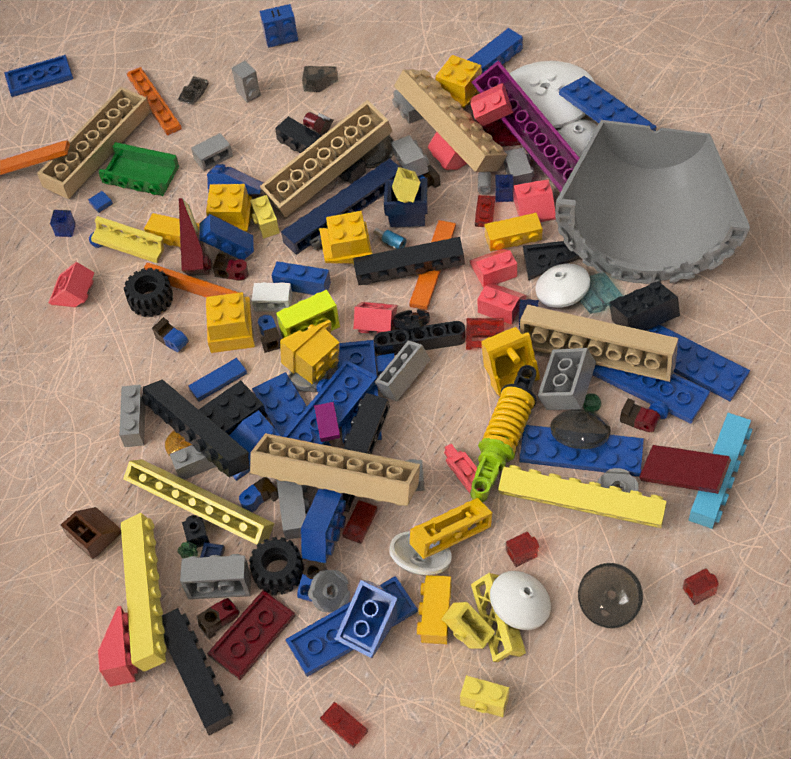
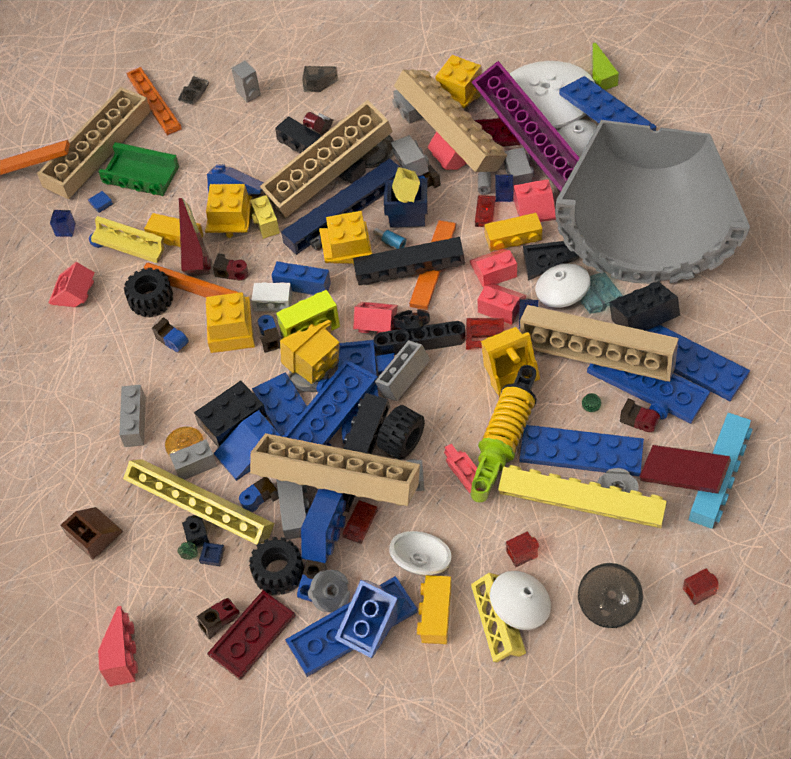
(38, 75): blue tile -> none
(143, 593): light yellow brick -> none
(194, 673): black brick -> none
(196, 428): black brick -> none
(212, 152): light grey brick -> none
(215, 576): light grey brick -> none
(217, 379): blue tile -> none
(226, 237): blue brick -> none
(279, 25): blue brick -> none
(327, 421): magenta tile -> none
(344, 725): clear red plate -> none
(400, 432): none -> black tyre
(450, 528): yellow brick -> none
(468, 625): light yellow brick -> none
(484, 696): light yellow brick -> none
(491, 105): coral slope -> none
(499, 49): blue brick -> none
(567, 379): light grey brick -> none
(580, 429): clear smoke dish -> none
(602, 69): none -> lime slope

